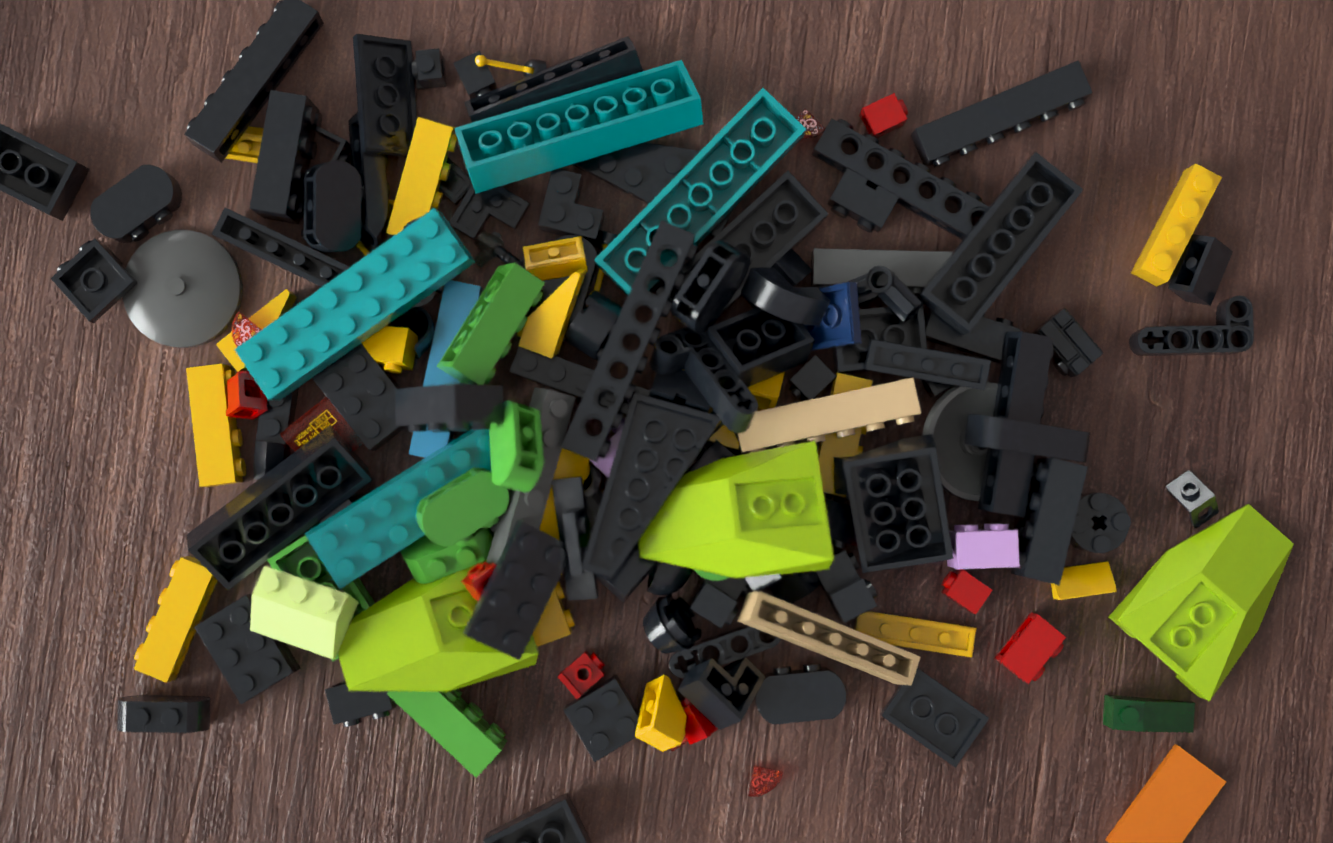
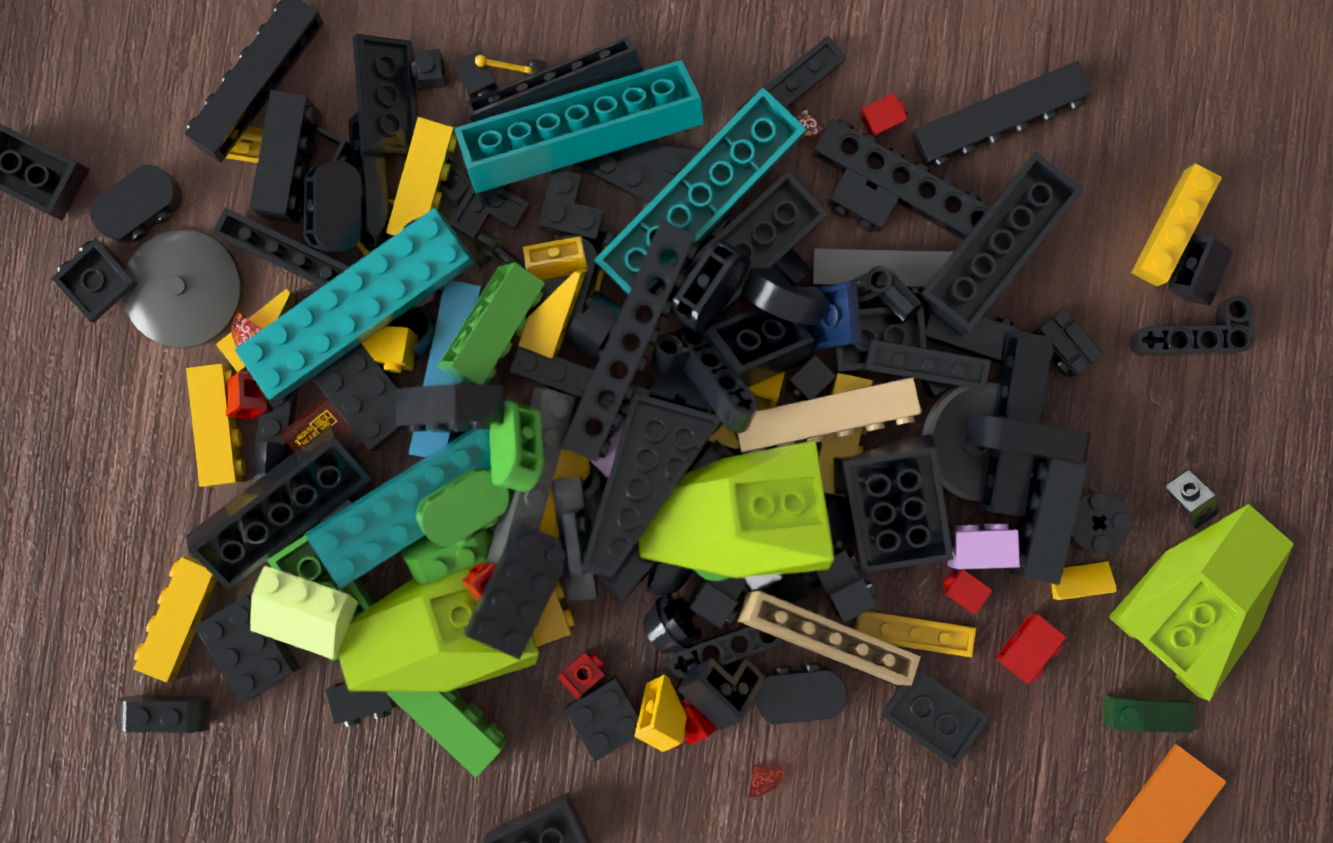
(804, 73): none -> black plate

